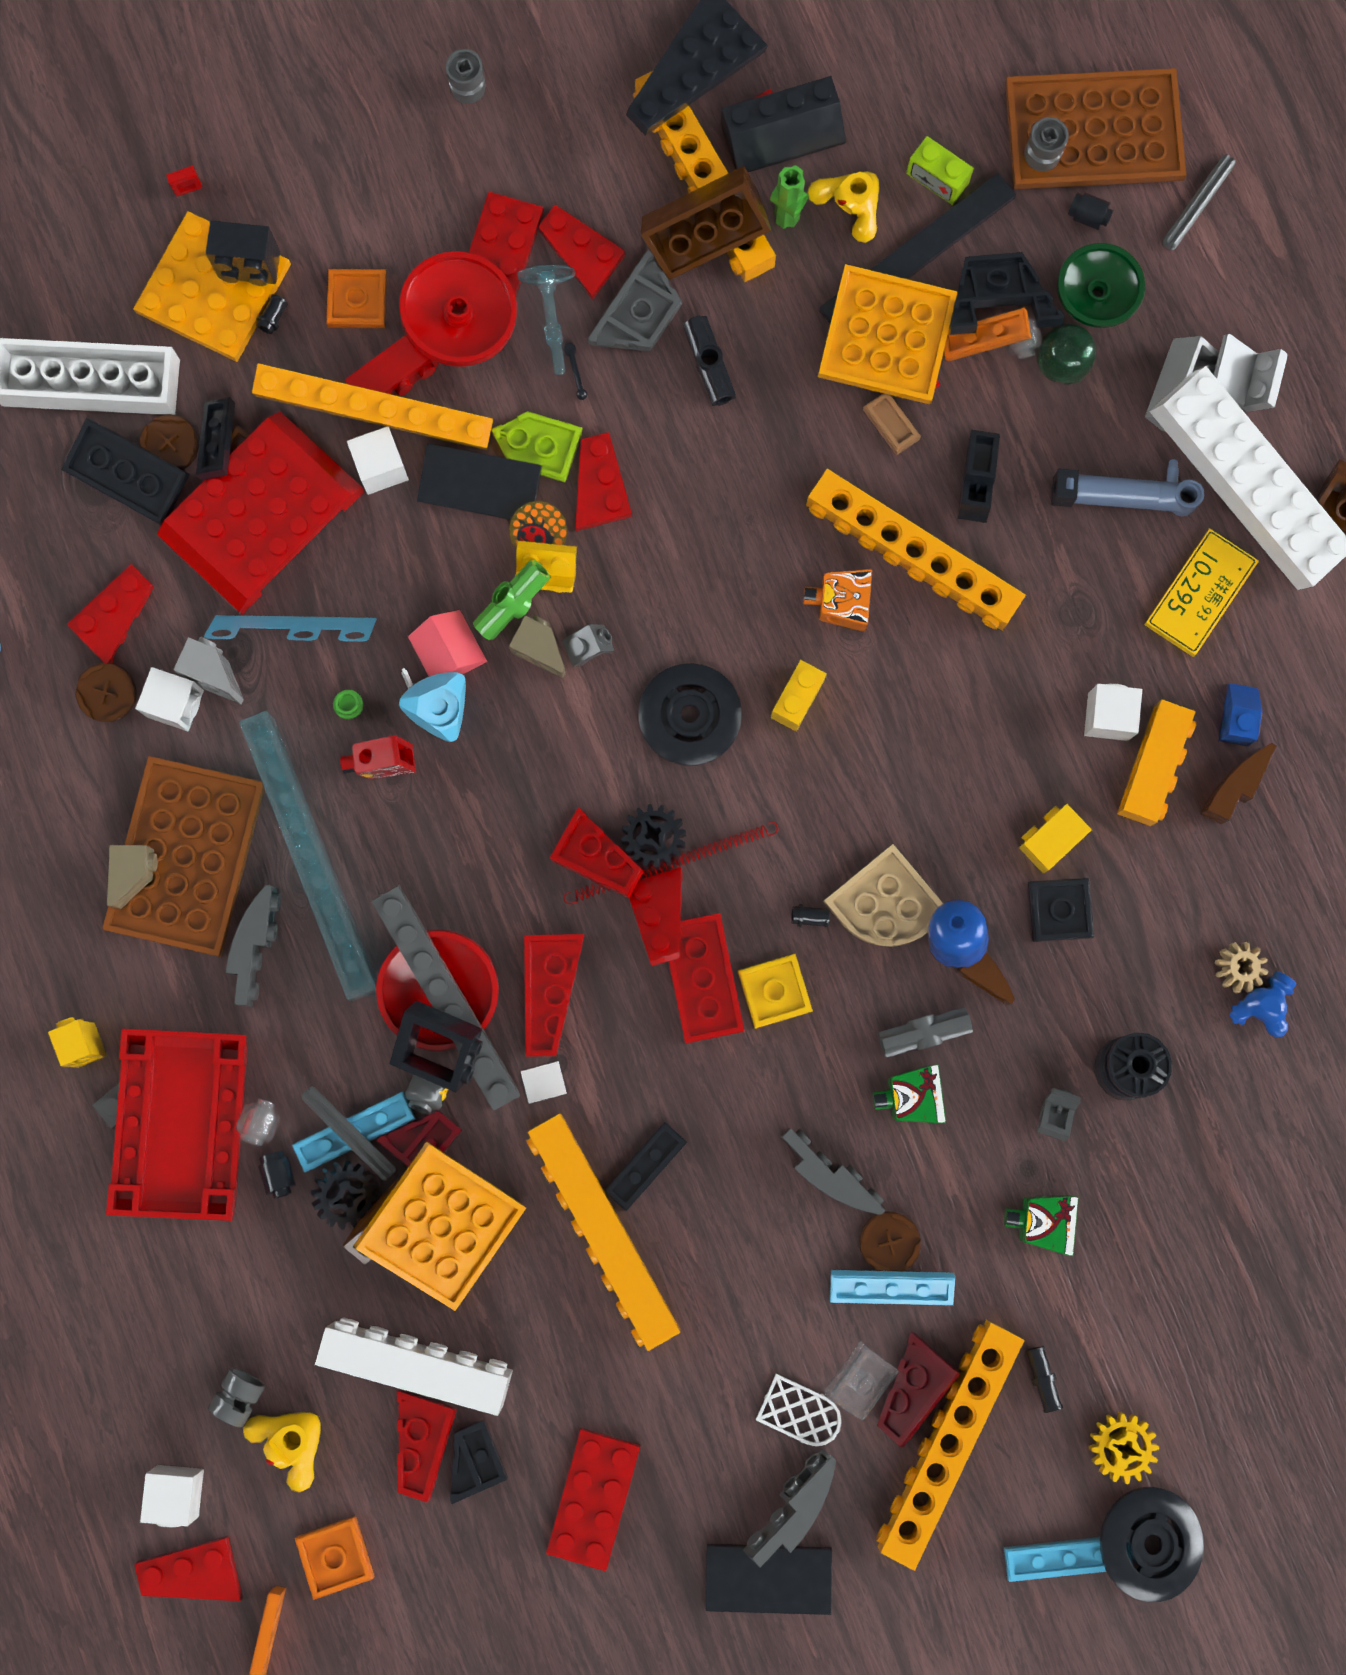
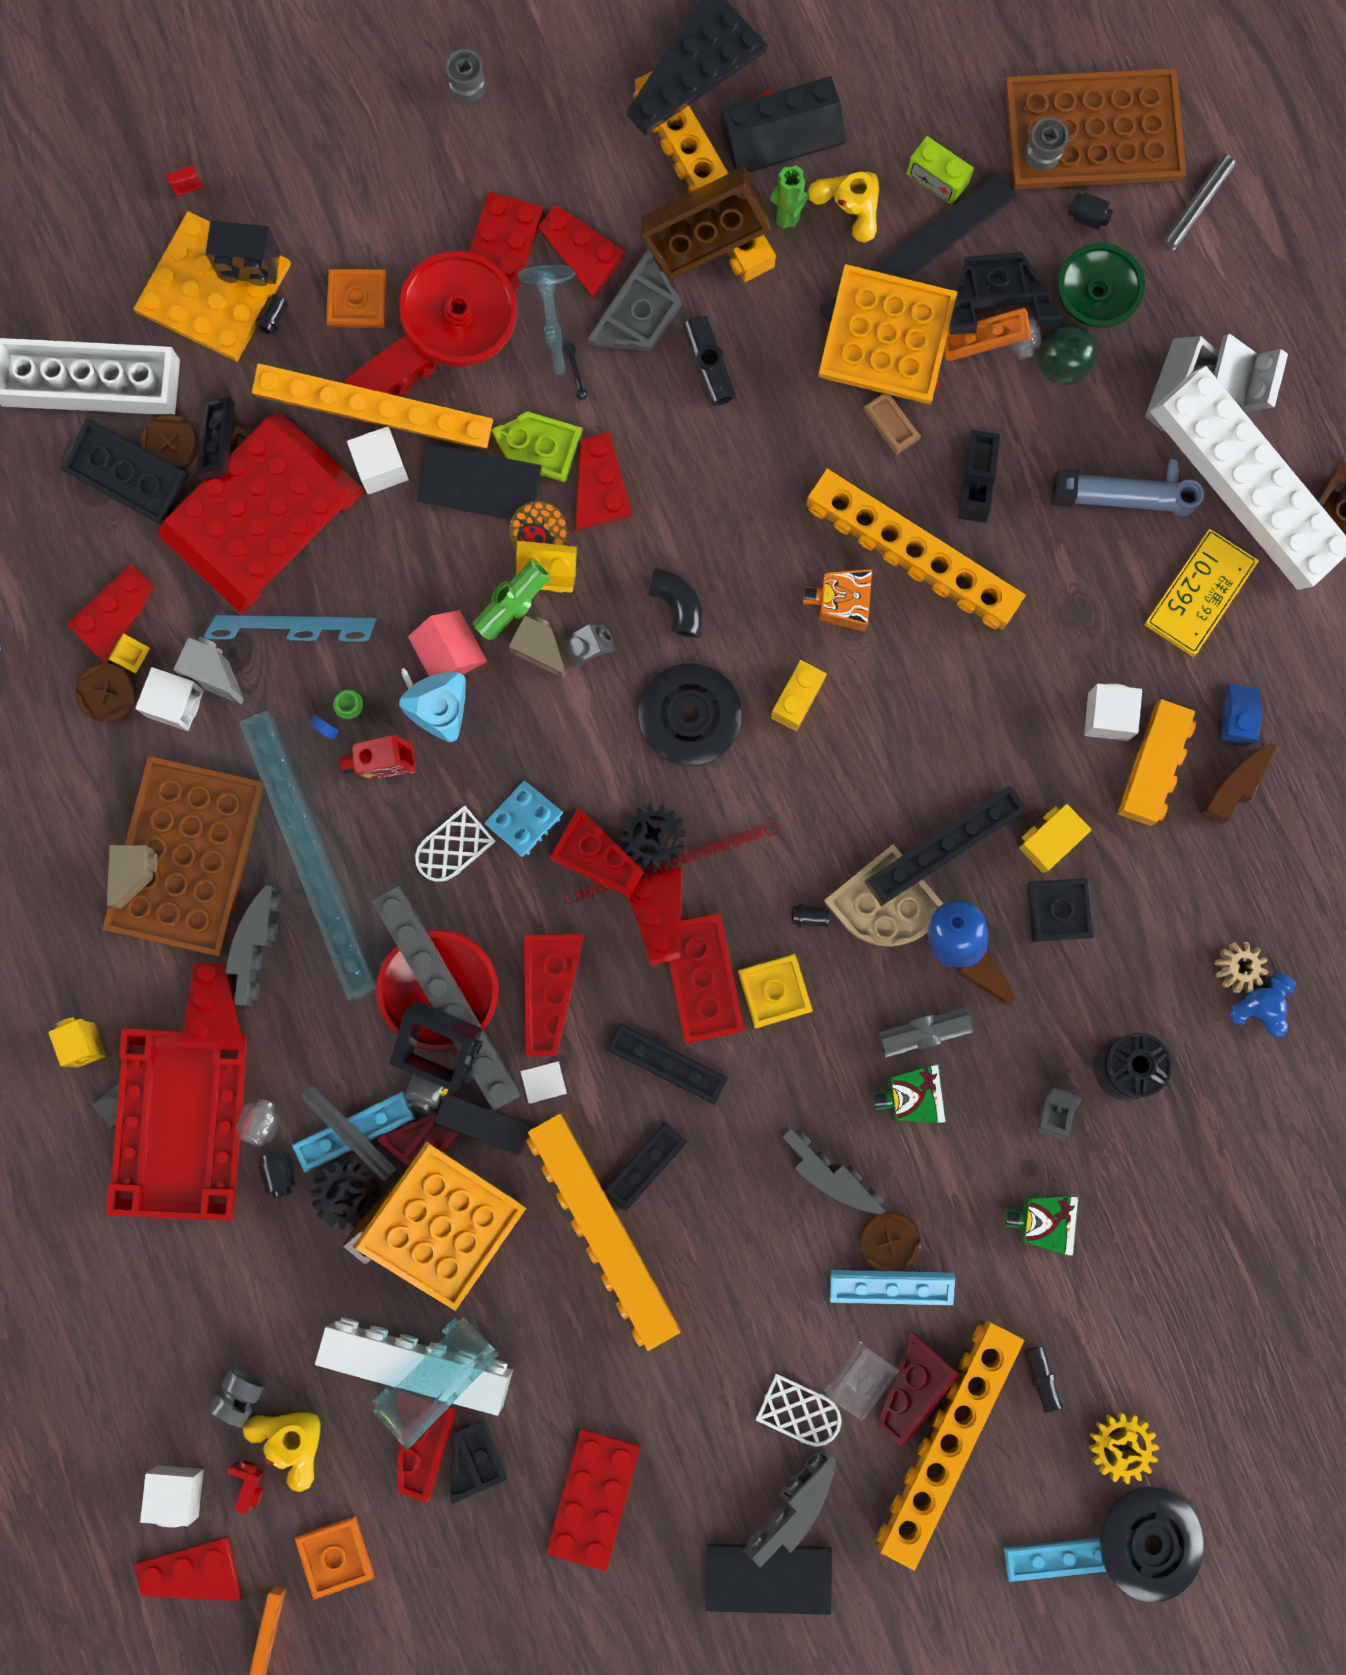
(129, 653): none -> yellow tile
(210, 1011): none -> red wing
(250, 1492): none -> red bracket
(323, 727): none -> blue tile
(435, 1382): none -> clear light blue windscreen
(460, 867): none -> white window
(481, 1124): none -> black tile
(524, 818): none -> medium azure hinge
(667, 1064): none -> black tile
(682, 599): none -> black cylinder
(945, 846): none -> black plate

